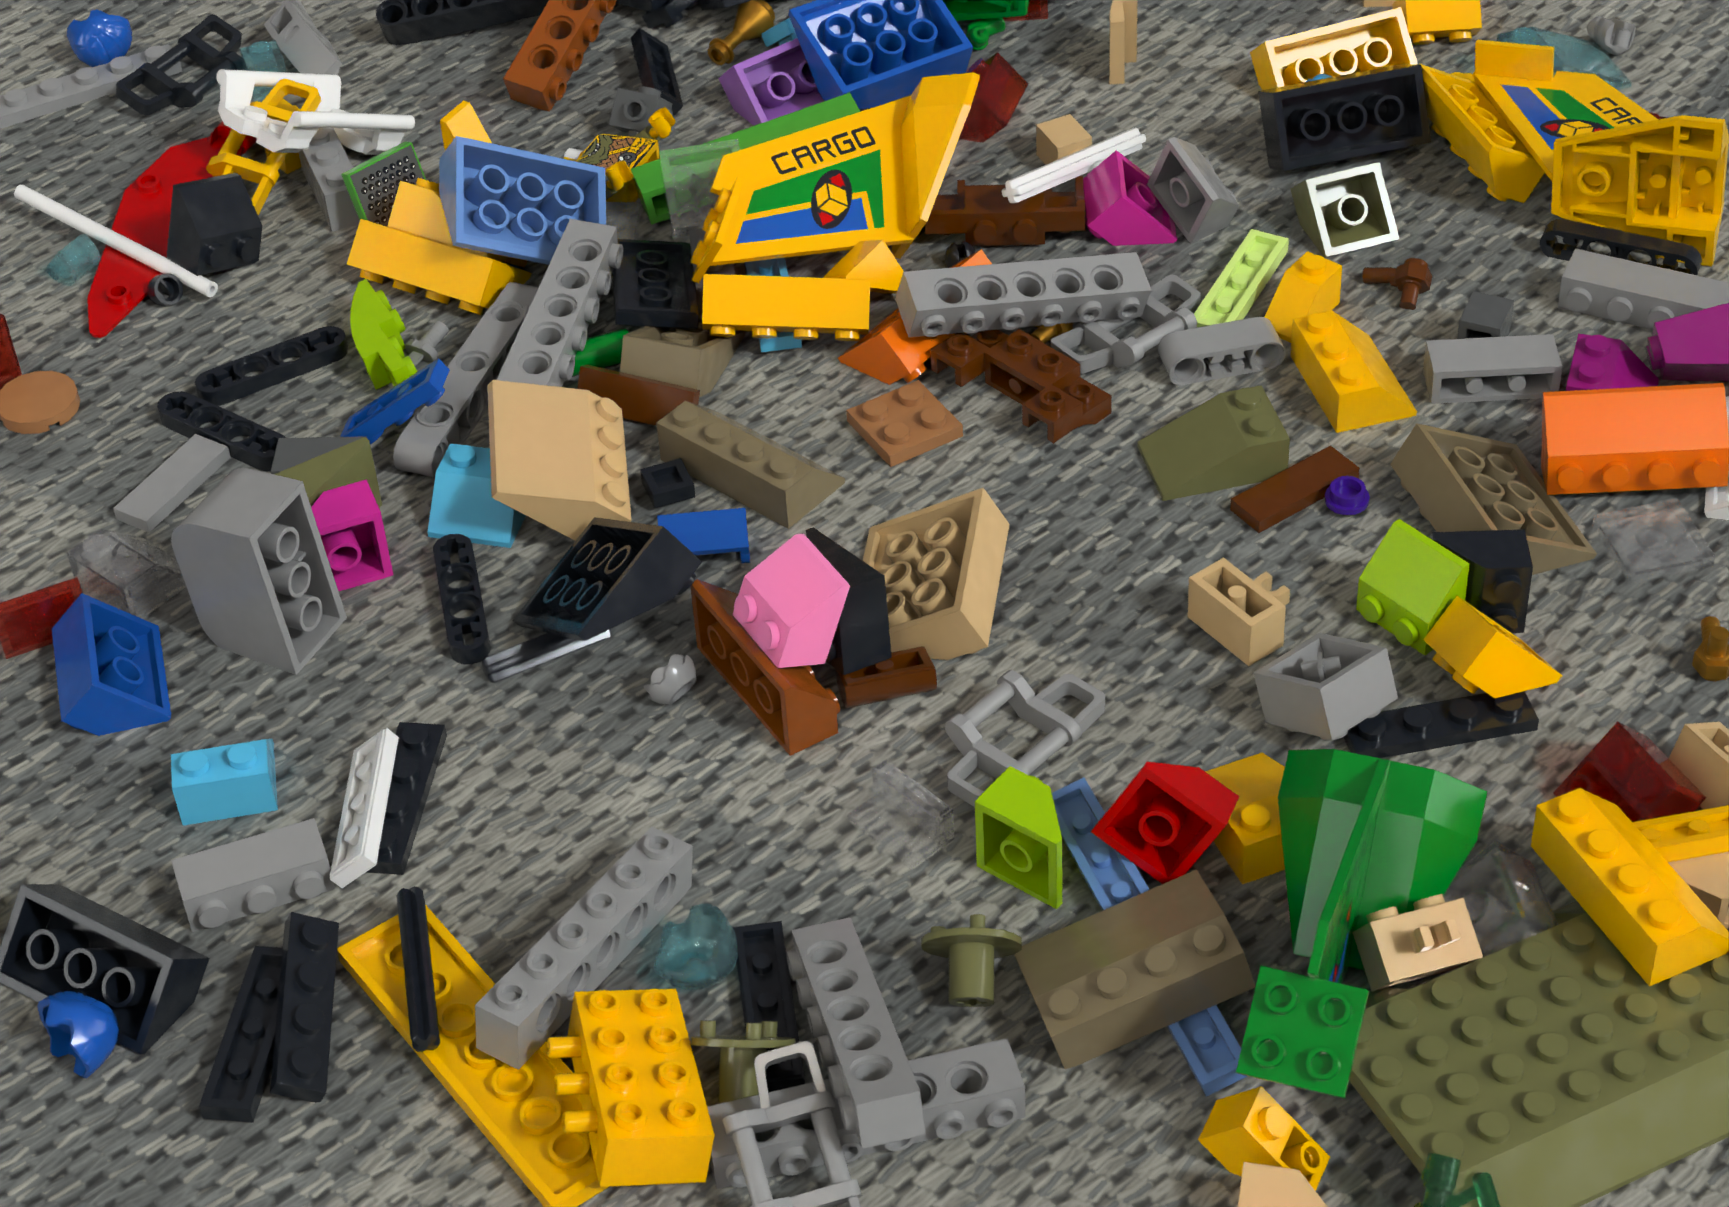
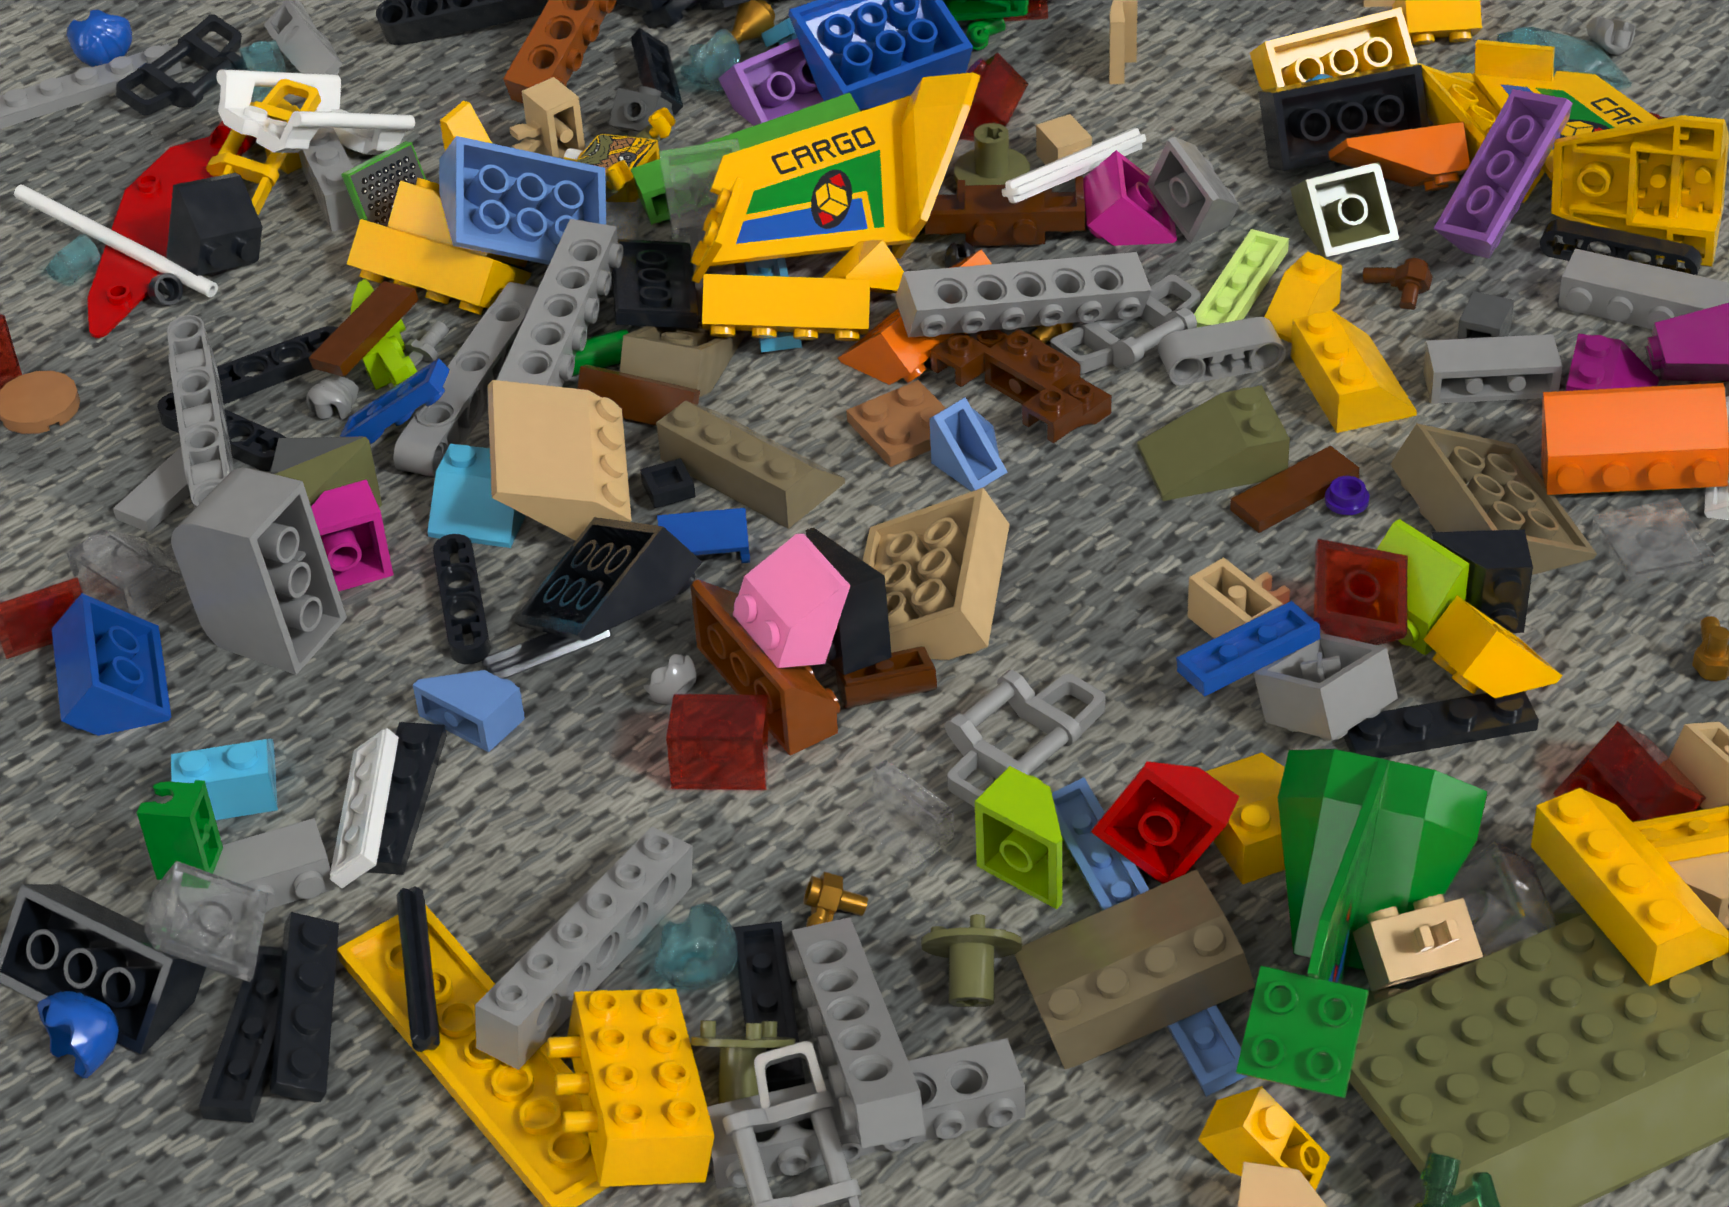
(181, 828): none -> green hinge
(198, 407): none -> light grey beam
(207, 920): none -> clear slope
(329, 391): none -> light grey arm
(363, 329): none -> reddish brown tile
(471, 706): none -> medium blue slope
(551, 120): none -> tan brick
(712, 60): none -> clear light blue hair
(718, 742): none -> clear red slope
(827, 895): none -> pearl gold piece
(965, 446): none -> medium blue slope
(991, 159): none -> olive piece
(1248, 648): none -> blue plate
(1360, 592): none -> clear red slope
(1412, 156): none -> orange slope
(1503, 171): none -> medium lavender slope

